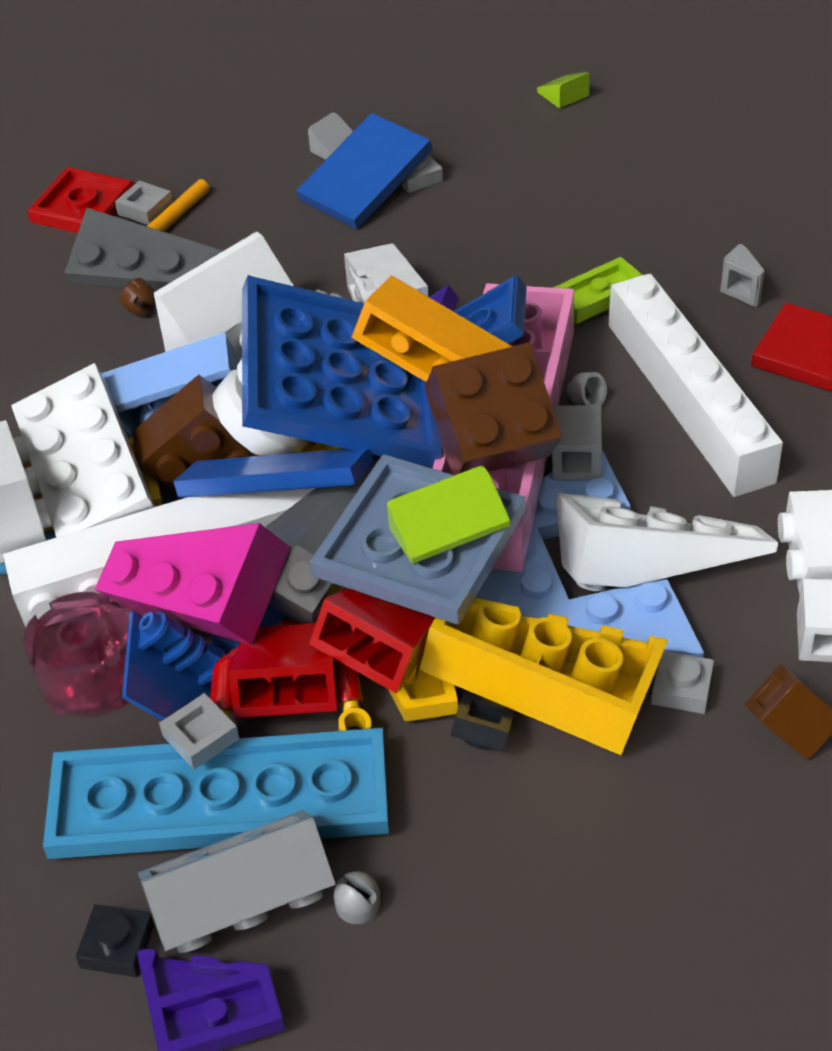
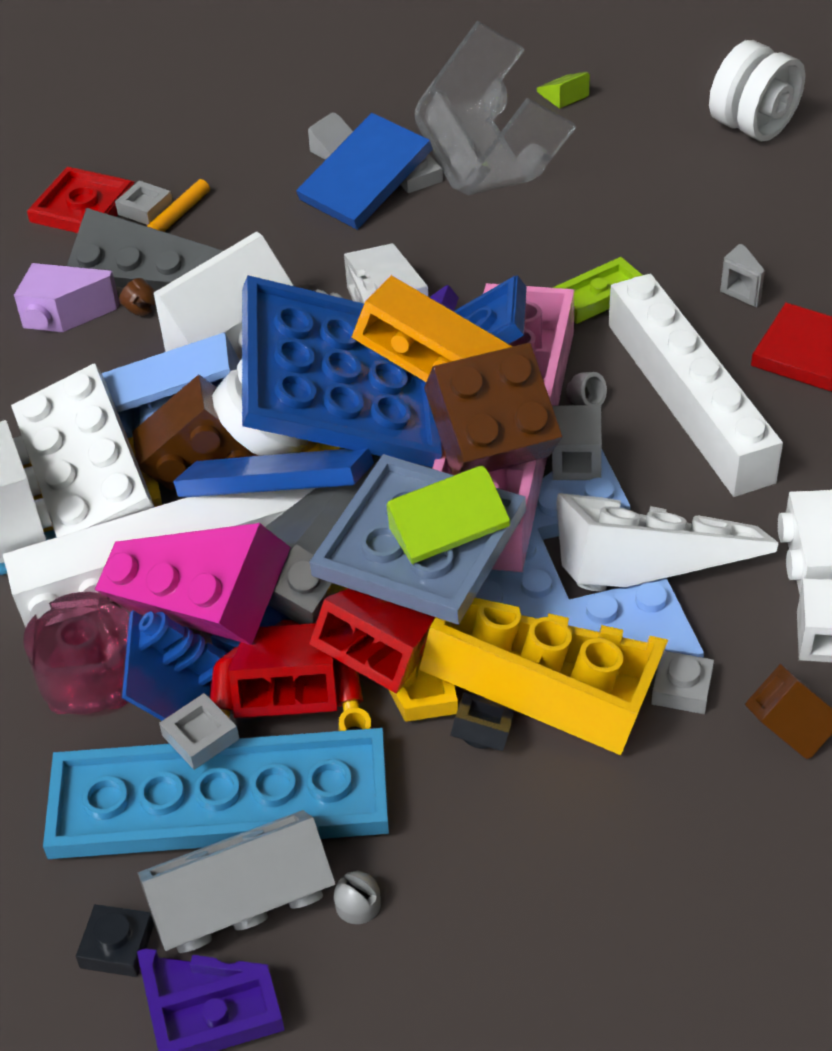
(64, 296): none -> lavender slope
(461, 111): none -> clear windscreen
(757, 90): none -> white wheel

